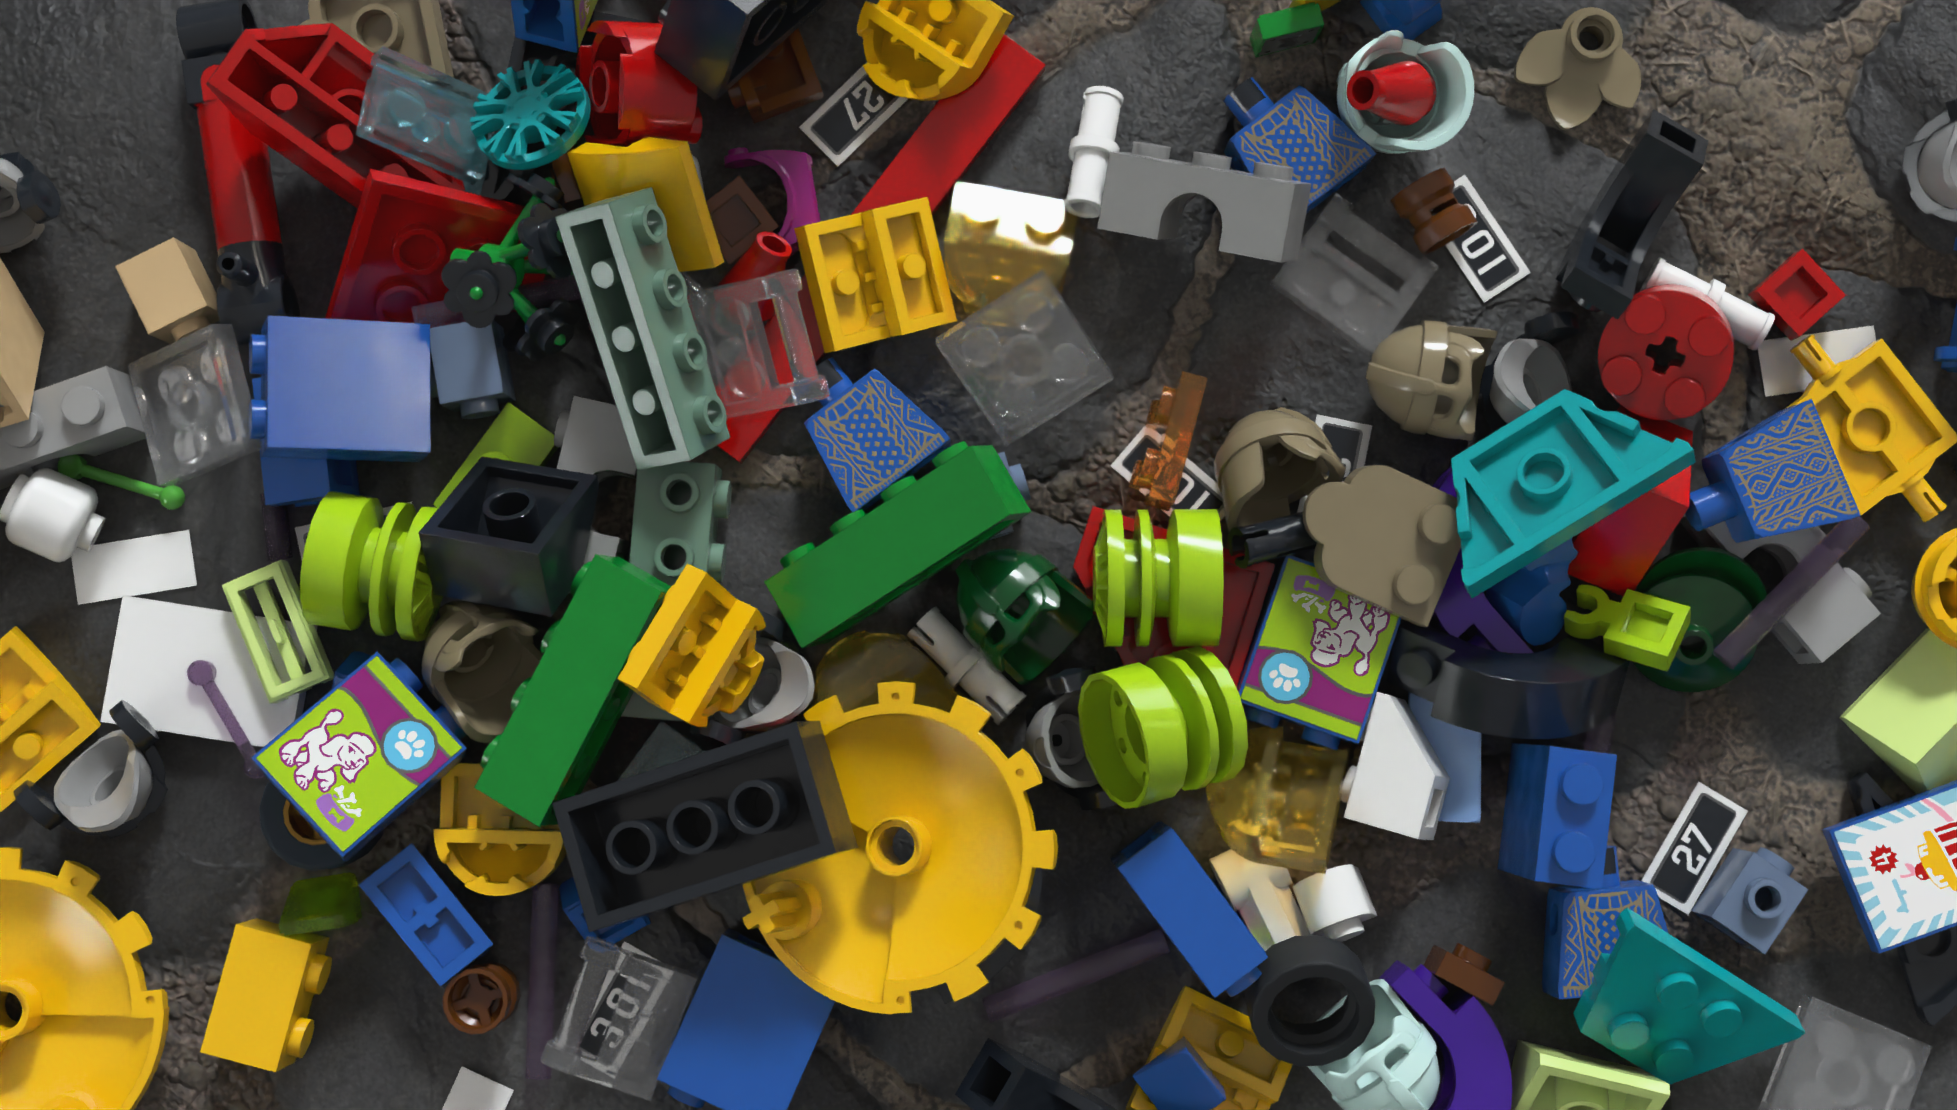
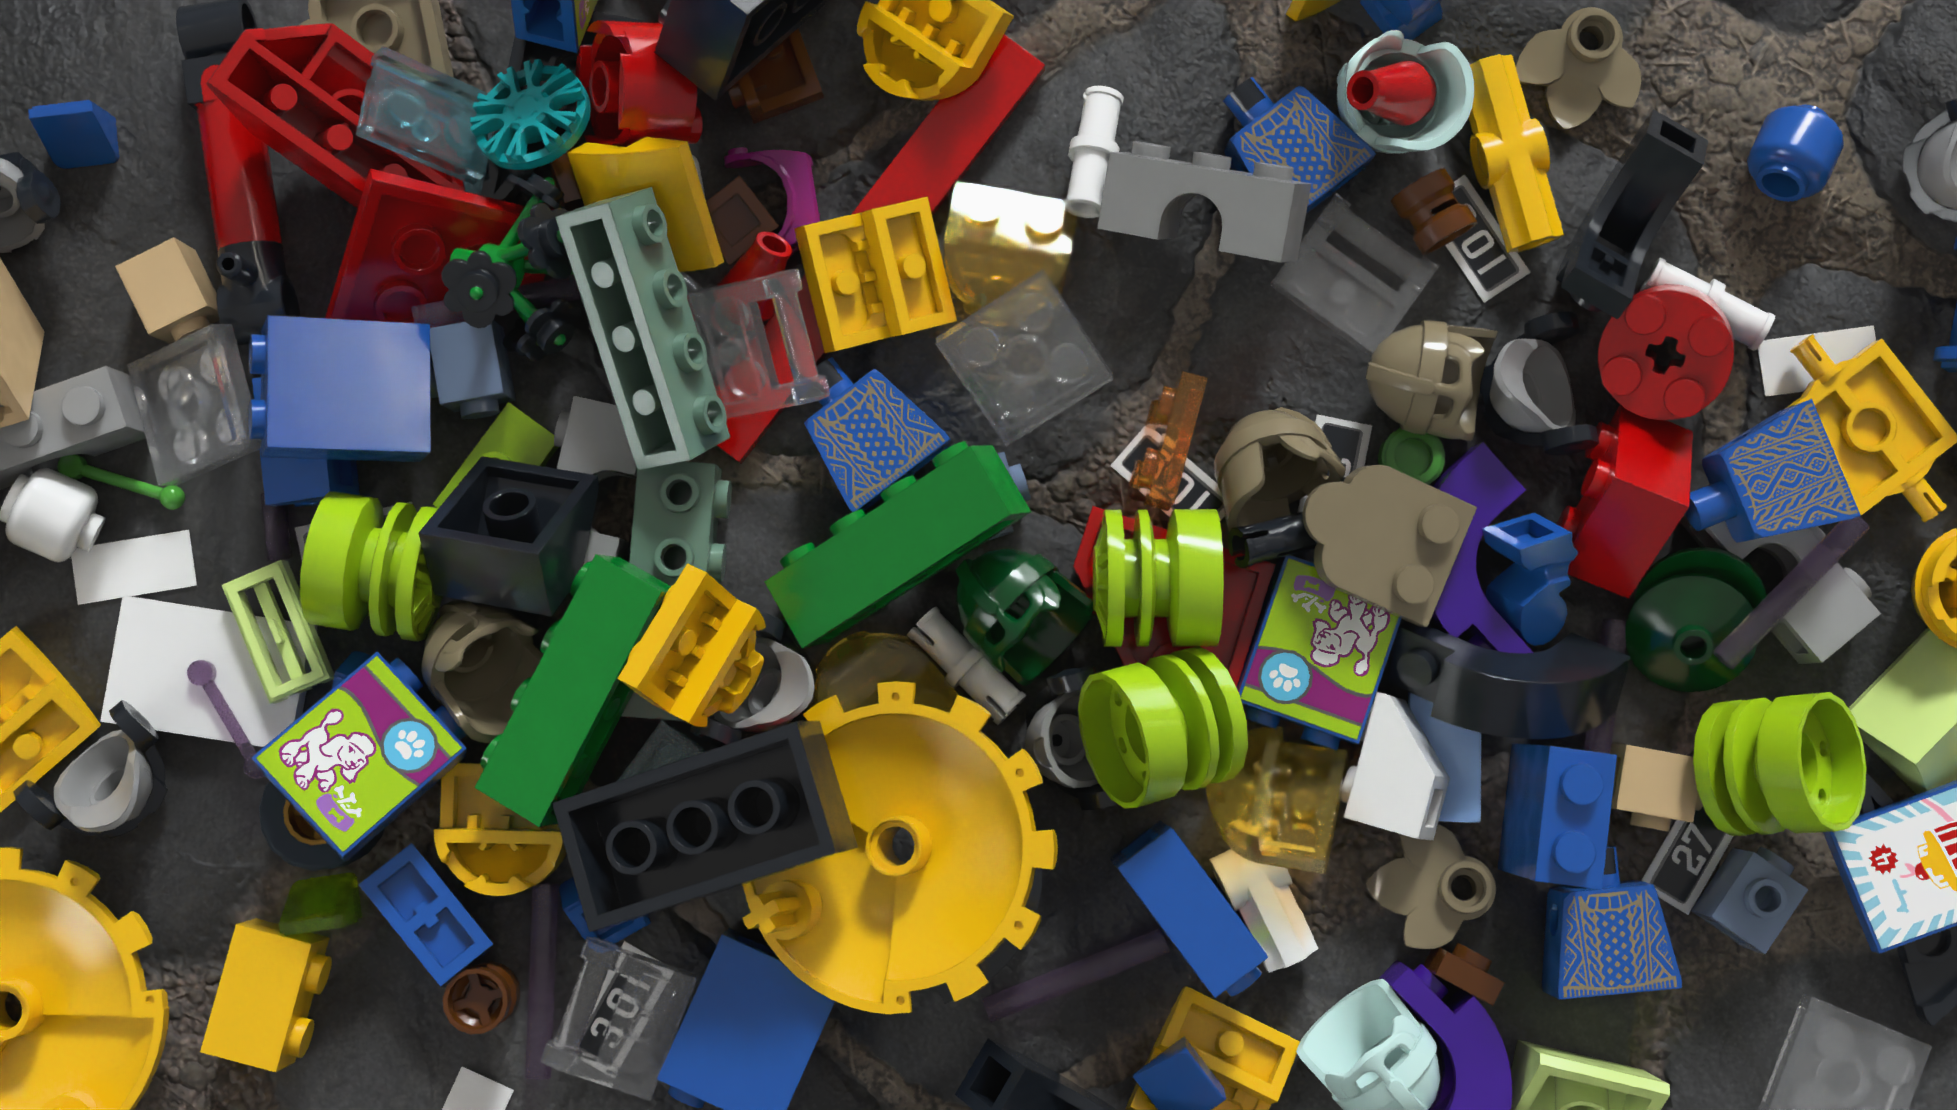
(76, 133): none -> blue slope
(850, 116): sticker -> none
(1286, 29): green tile -> none
(1318, 1041): black tyre -> none
(1335, 902): white plate -> none
(1413, 455): none -> bright green tile
(1422, 888): none -> dark tan plate
(1511, 156): none -> yellow piece
(1550, 481): teal wing -> none
(1635, 629): lime plate -> none
(1654, 786): none -> tan brick
(1675, 1006): teal wing -> none
(1780, 765): none -> lime wheel
(1795, 152): none -> blue head
(1797, 294): red plate -> none

